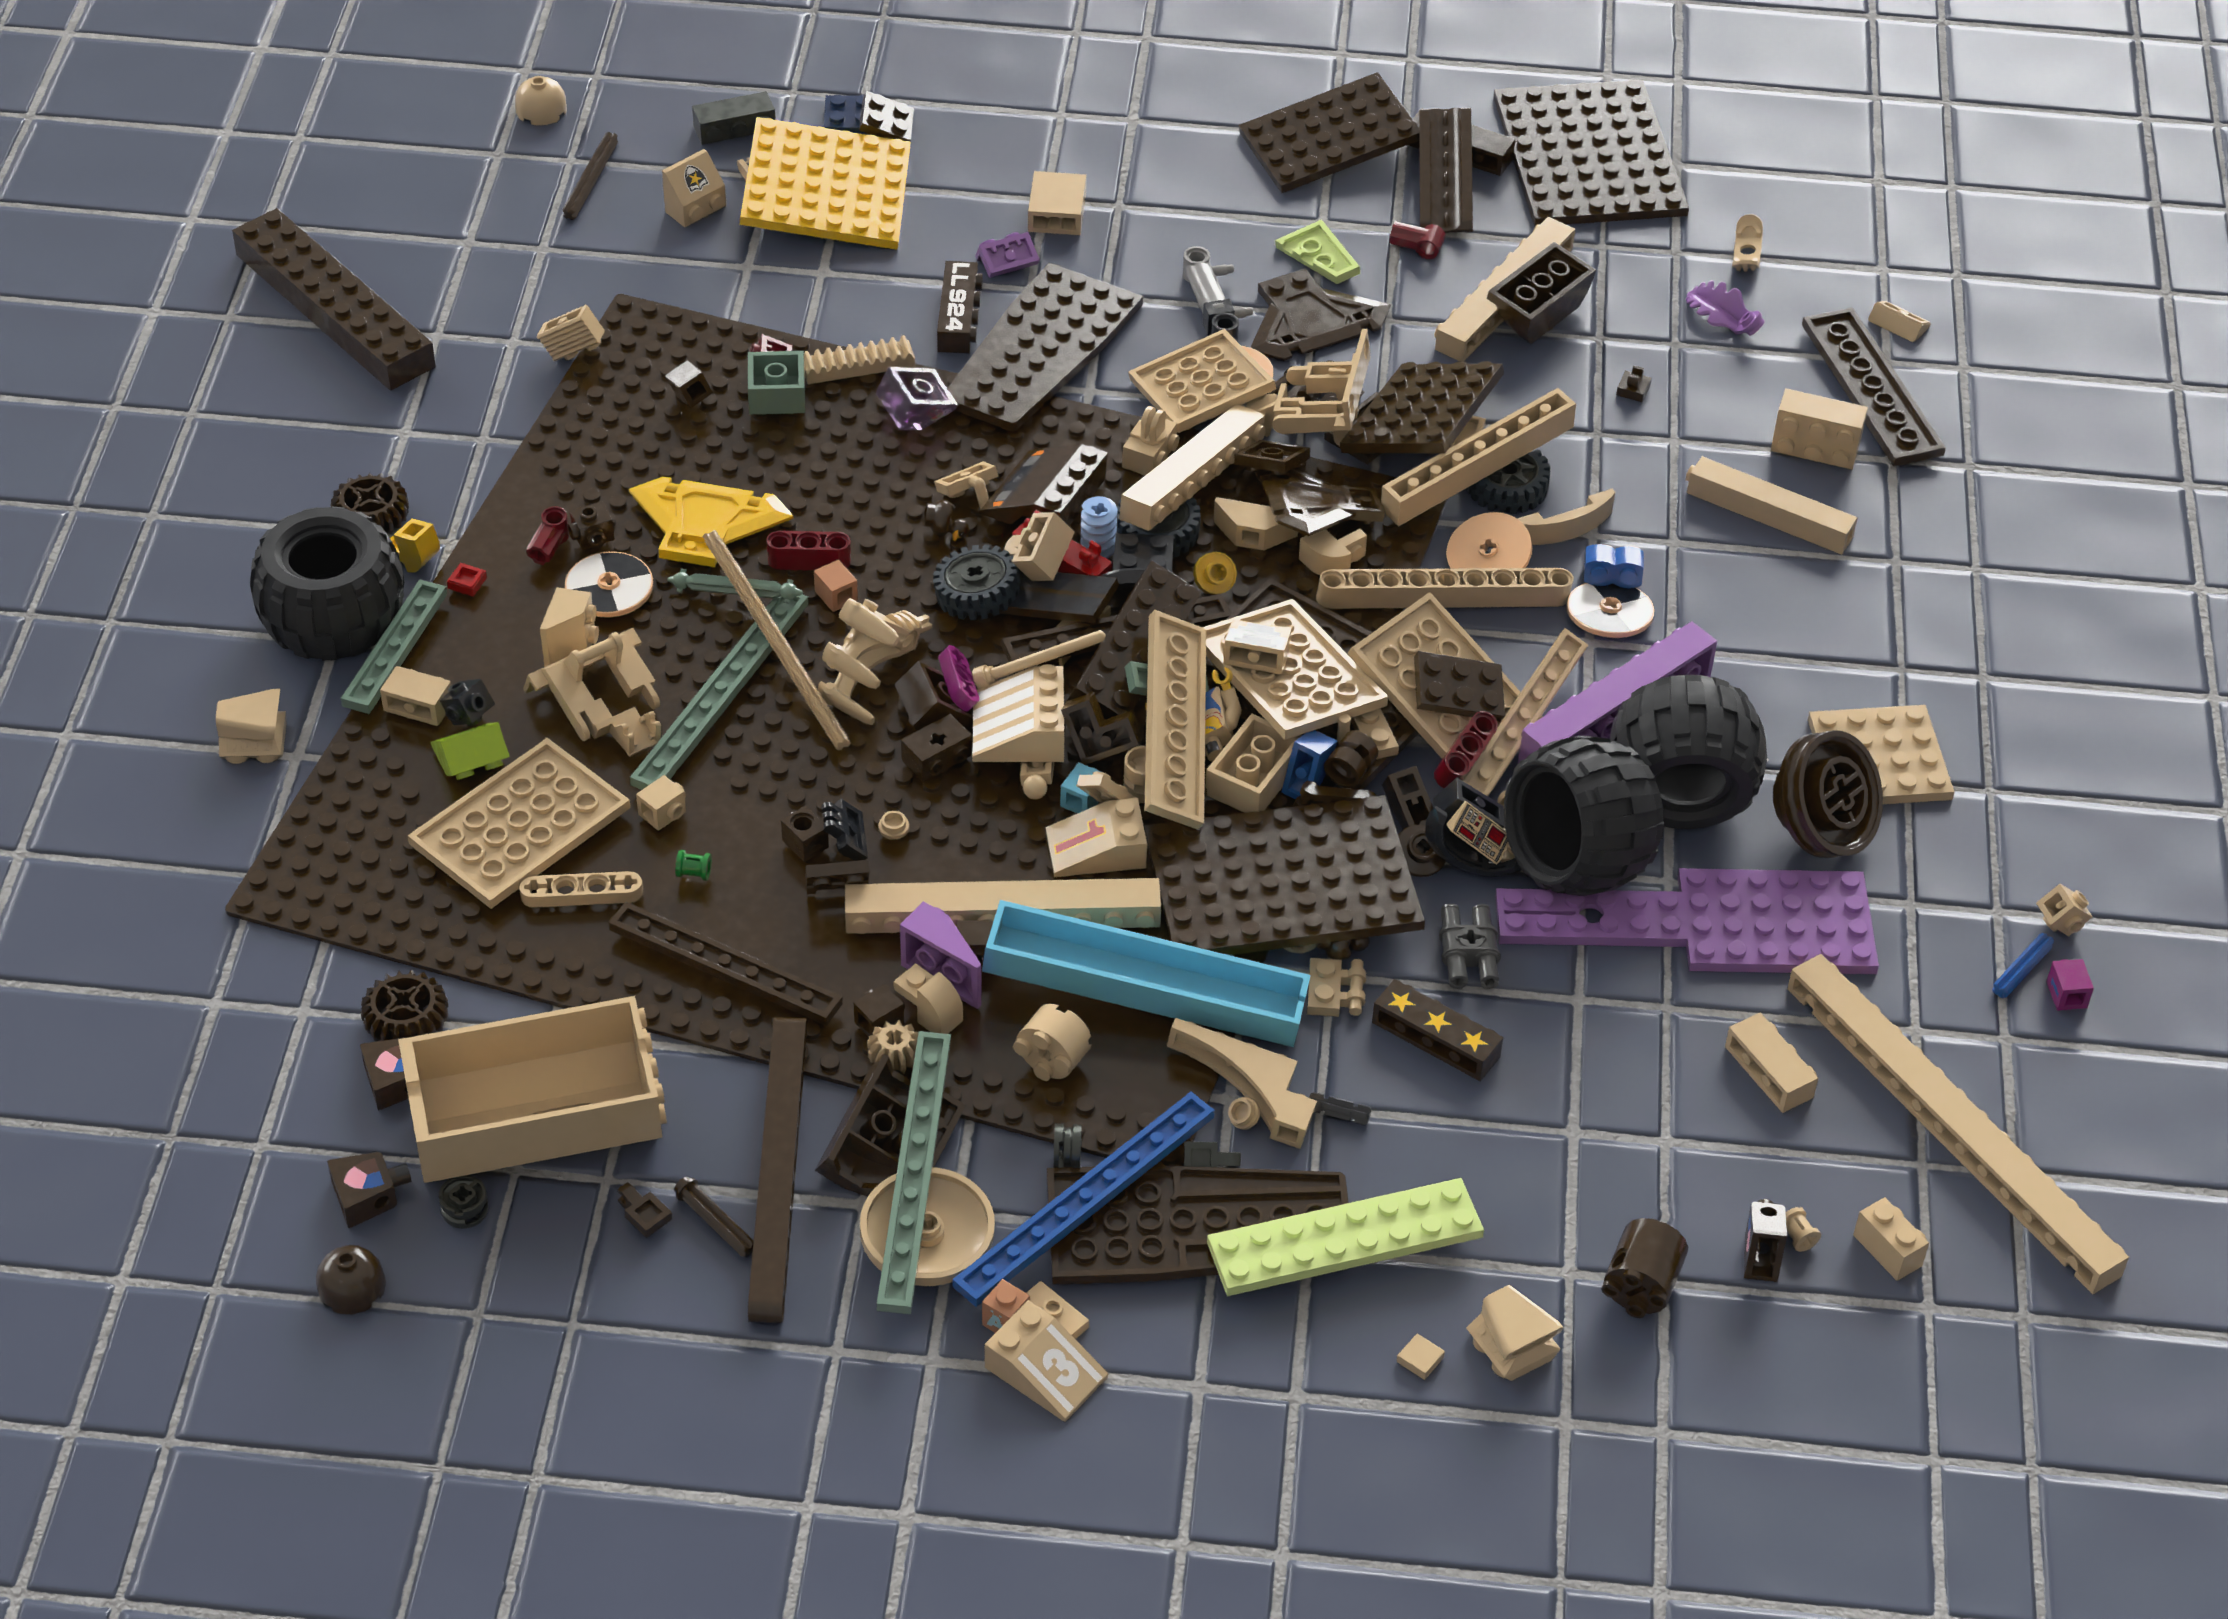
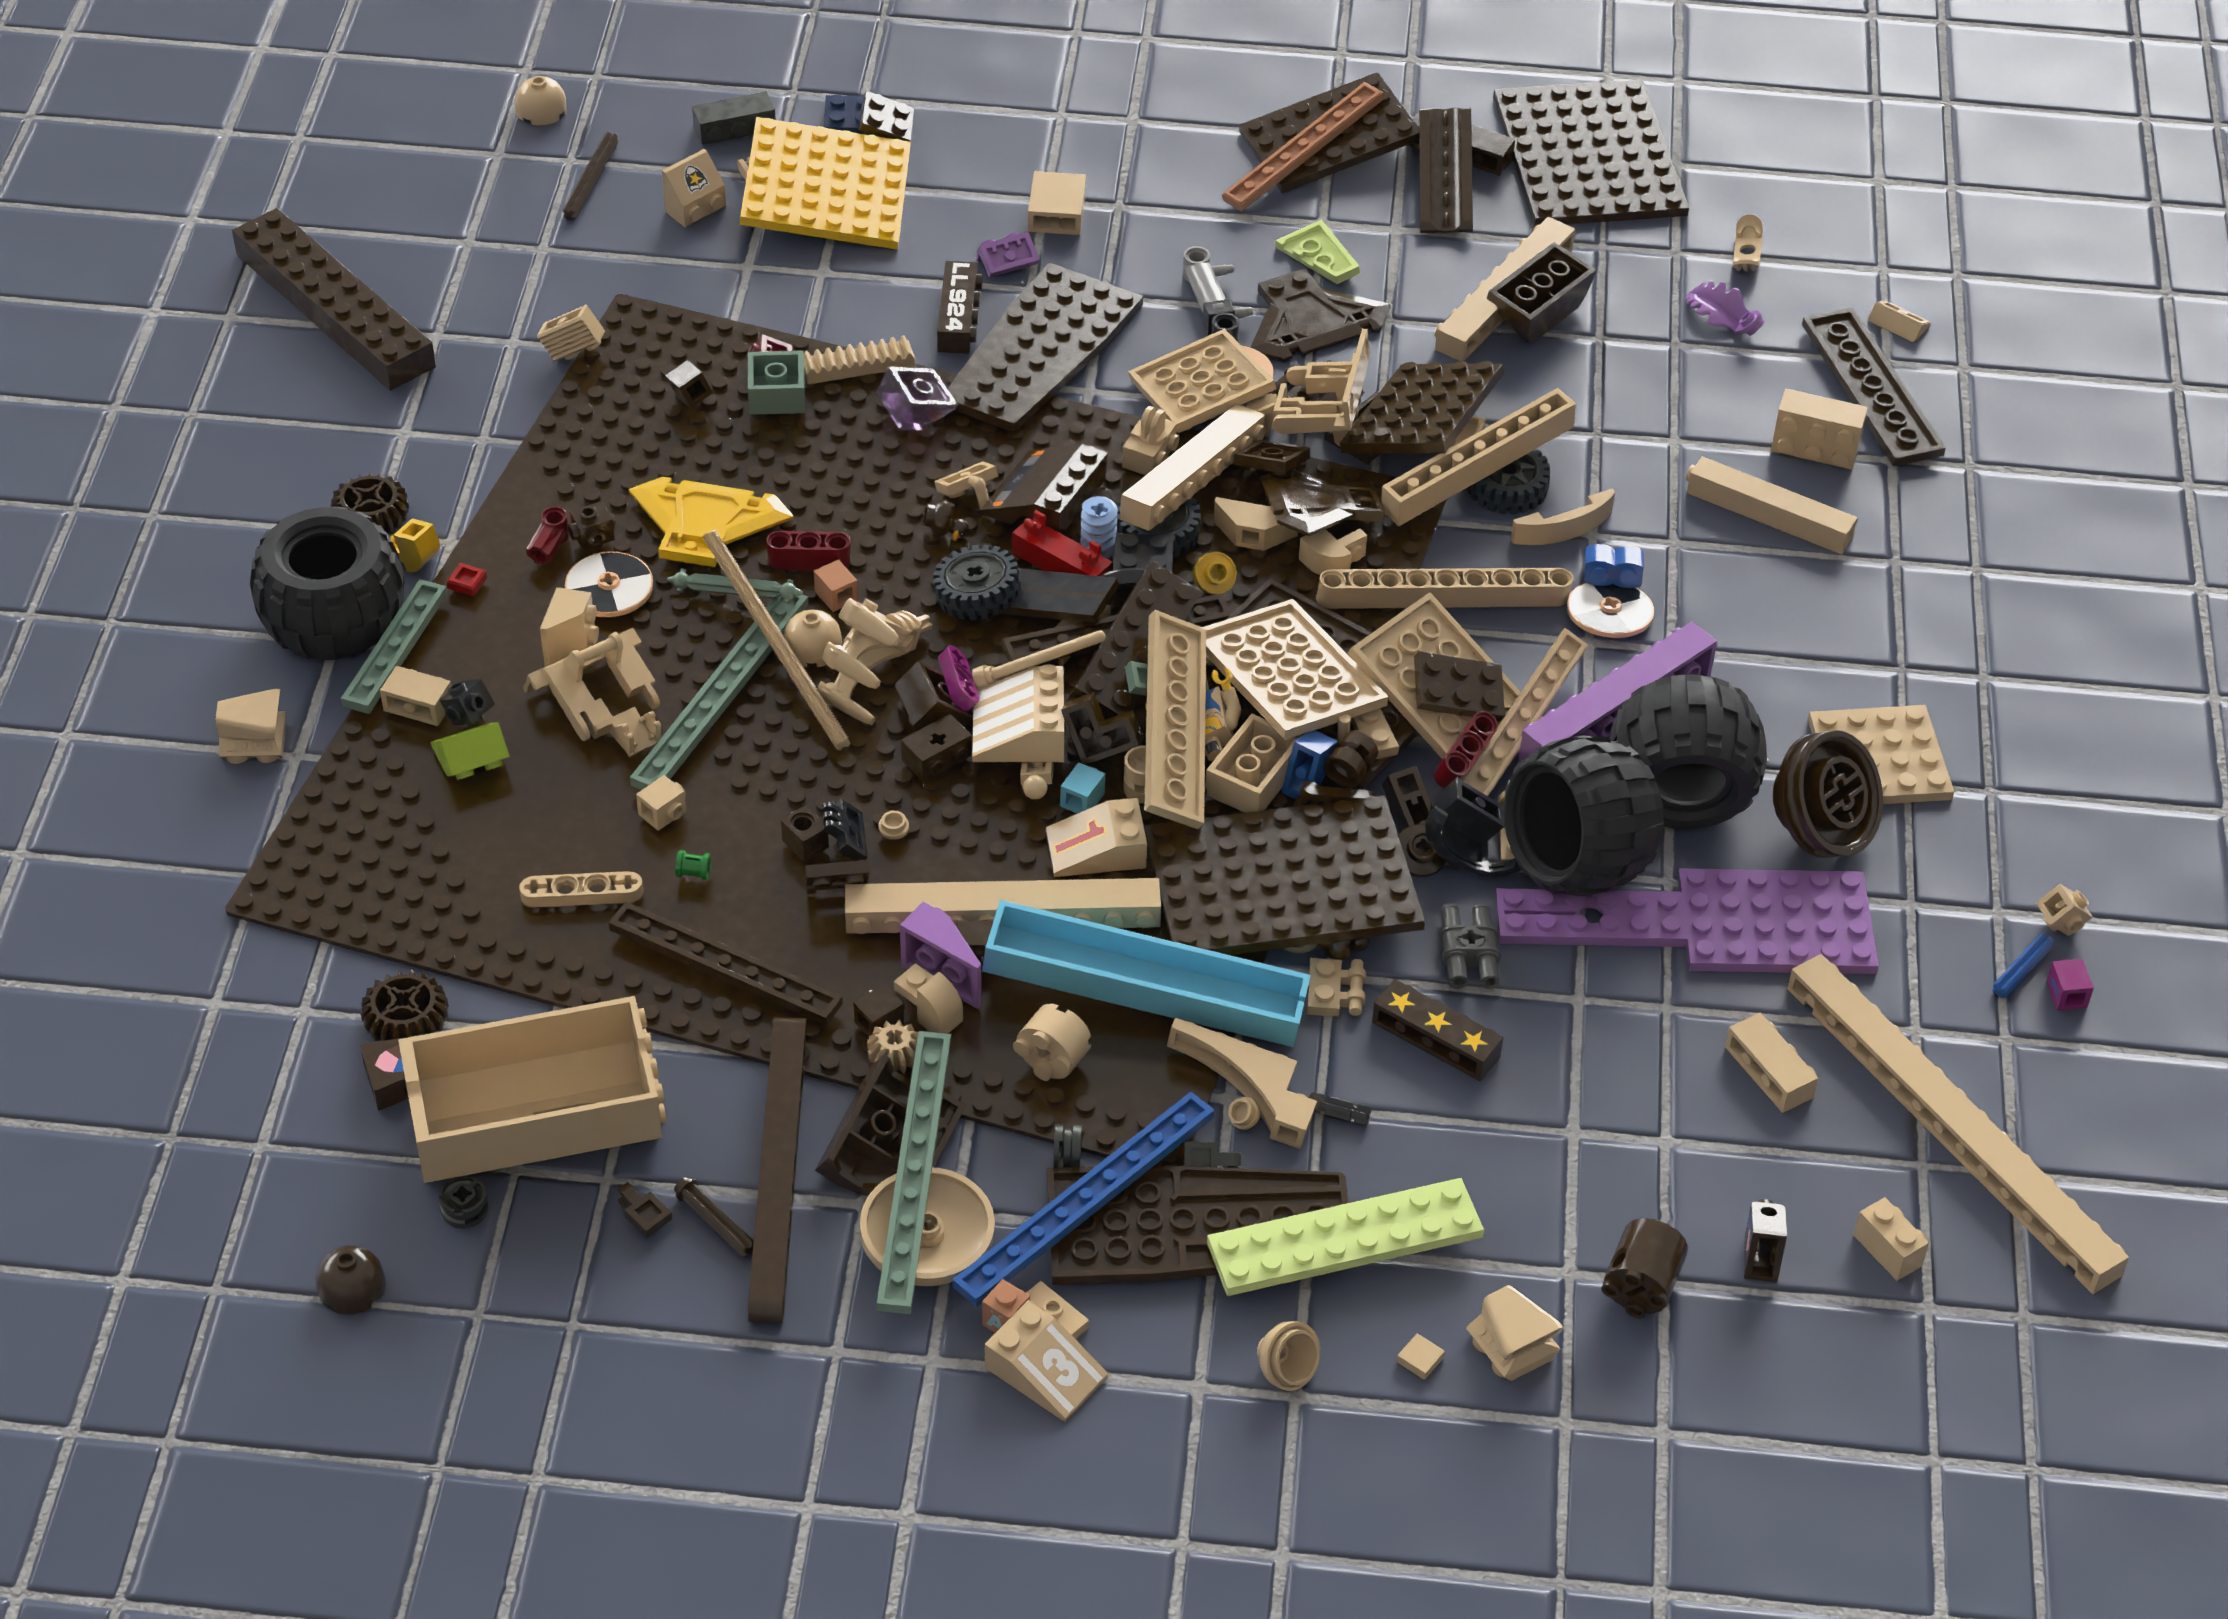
(365, 1185): dark brown torso -> none
(518, 822): tan plate -> none
(809, 634): none -> tan cylinder
(1040, 546): tan brick -> none
(1102, 787): tan plate -> none
(1257, 646): tan brick -> none
(1289, 1355): none -> tan piece
(1302, 146): none -> nougat tile
(1425, 240): dark red piece -> none
(1479, 832): slope -> none
(1498, 530): light nougat piece -> none
(1634, 384): dark brown tile -> none
(1800, 1230): tan bush -> none

